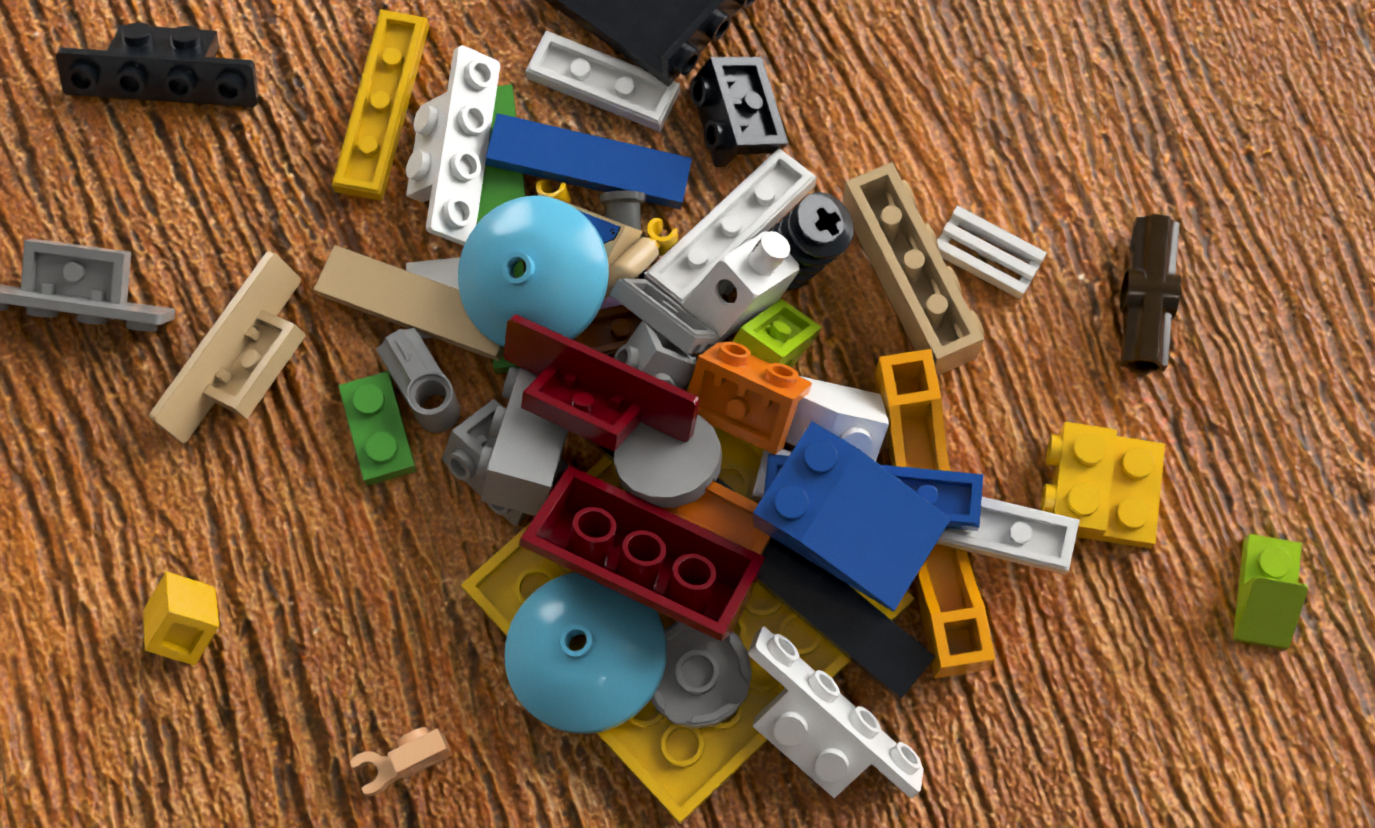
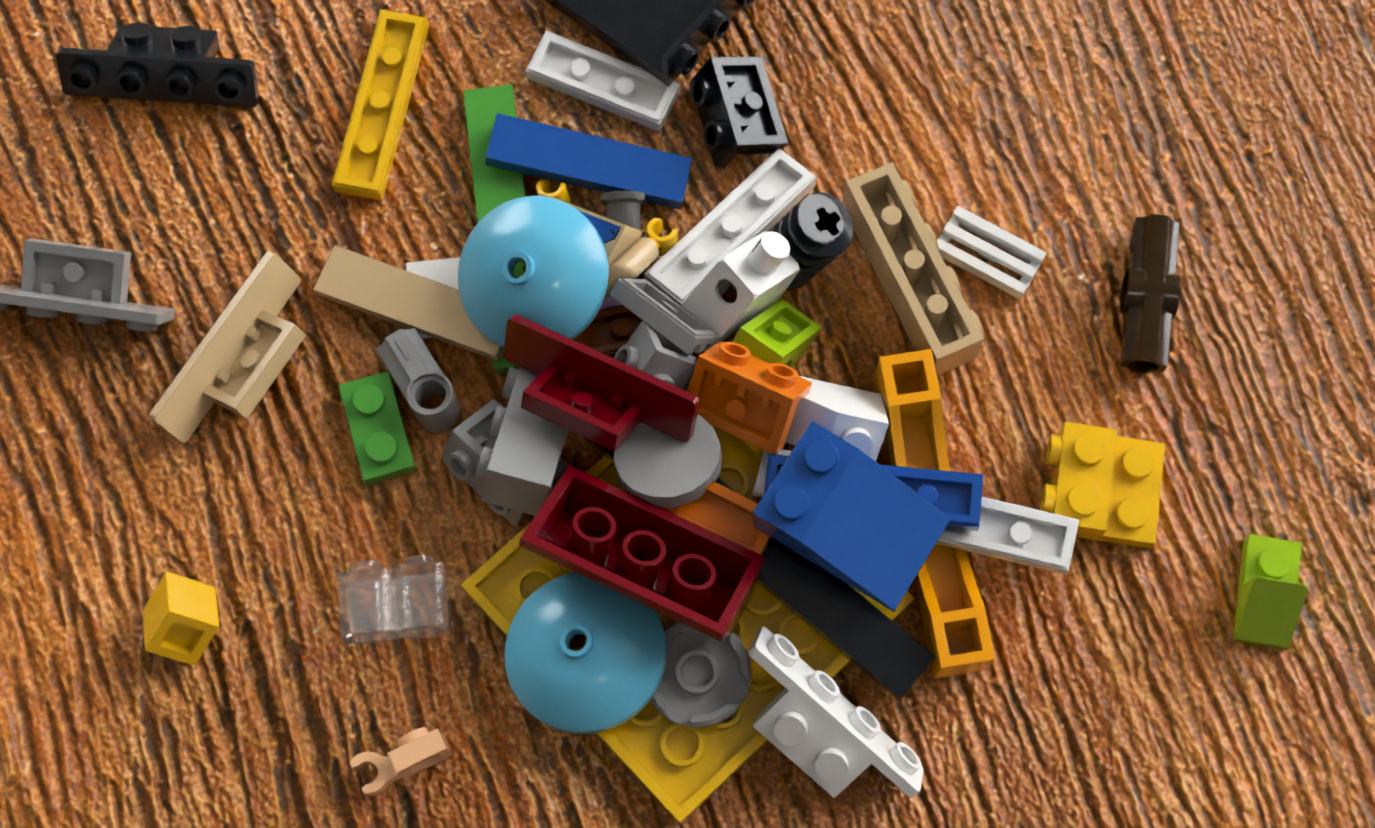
(394, 601): none -> clear brick
(453, 146): white bracket -> none

